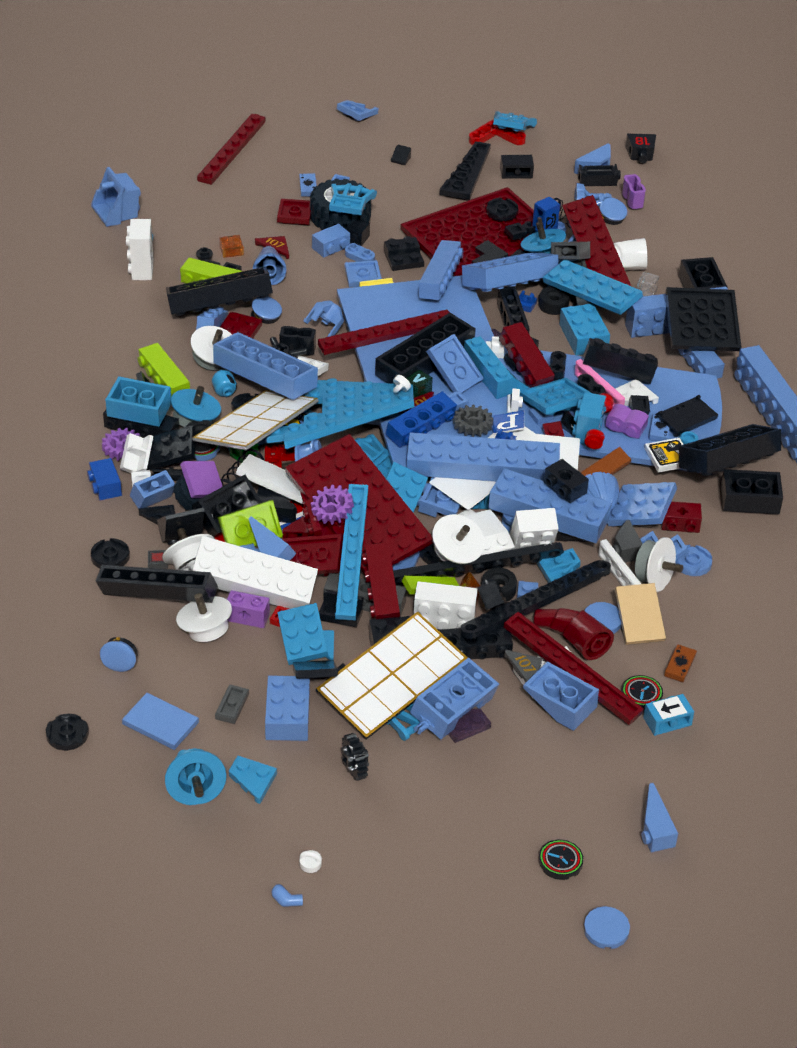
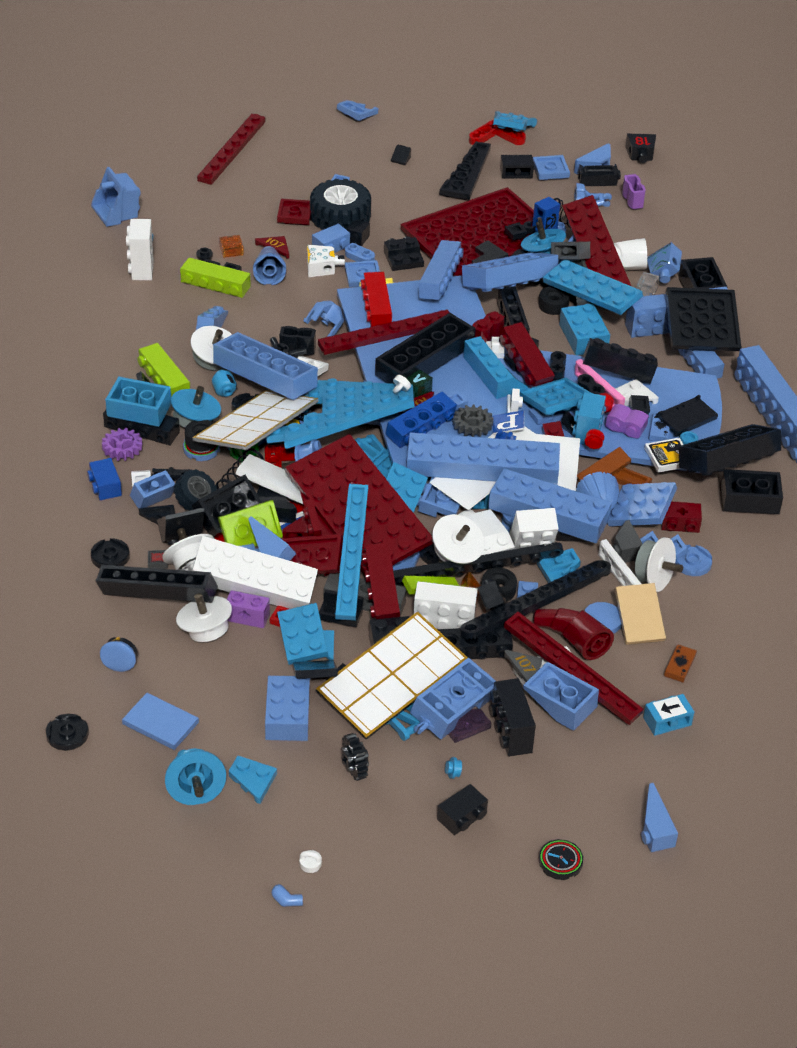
(136, 453): white panel -> none
(172, 447): black plate -> none
(201, 477): medium lavender tile -> none
(219, 290): black brick -> none
(232, 704): dark grey plate -> none
(242, 323): dark red plate -> none
(266, 309): medium blue piece -> none
(307, 184): medium blue tile -> none
(322, 260): none -> white torso
(332, 504): medium lavender gear -> none
(347, 203): dark azure plate -> none
(377, 299): none -> red brick
(453, 768): none -> dark azure plate
(455, 364): medium blue plate -> none
(462, 809): none -> black brick
(490, 326): none -> dark red brick
(502, 209): black tile -> none
(512, 717): none -> black brick
(527, 302): blue tile -> none
(551, 167): none -> medium blue plate
(566, 480): black brick -> none
(606, 927): medium blue tile -> none
(613, 211): medium blue piece -> none
(627, 476): none -> dark orange tile
(642, 689): tile -> none
(665, 262): none -> medium blue torso

